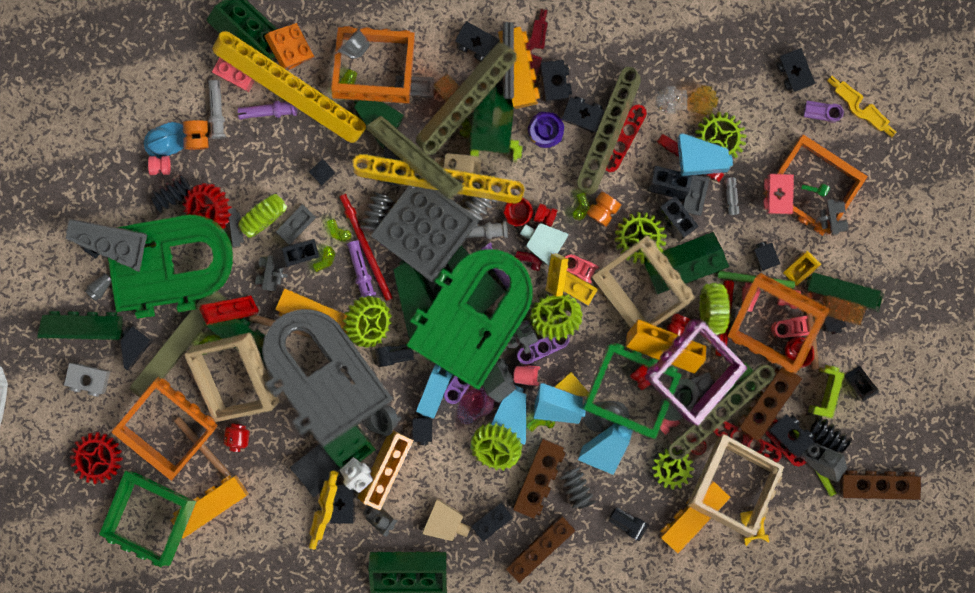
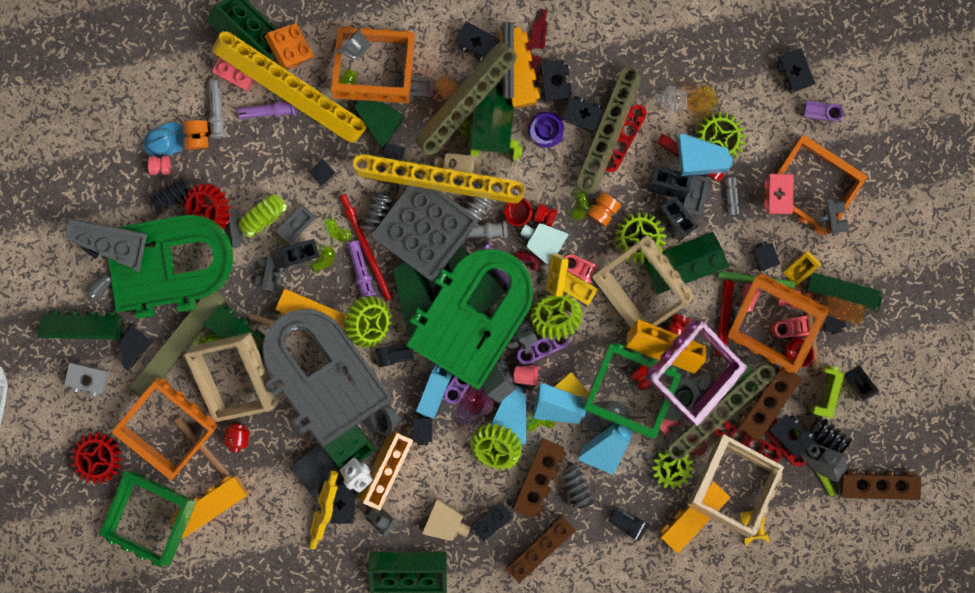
(228, 310): red tile -> none
(415, 157): olive tile -> none
(714, 307): lime gear -> none
(822, 190): green hand -> none
(853, 100): yellow piece -> none

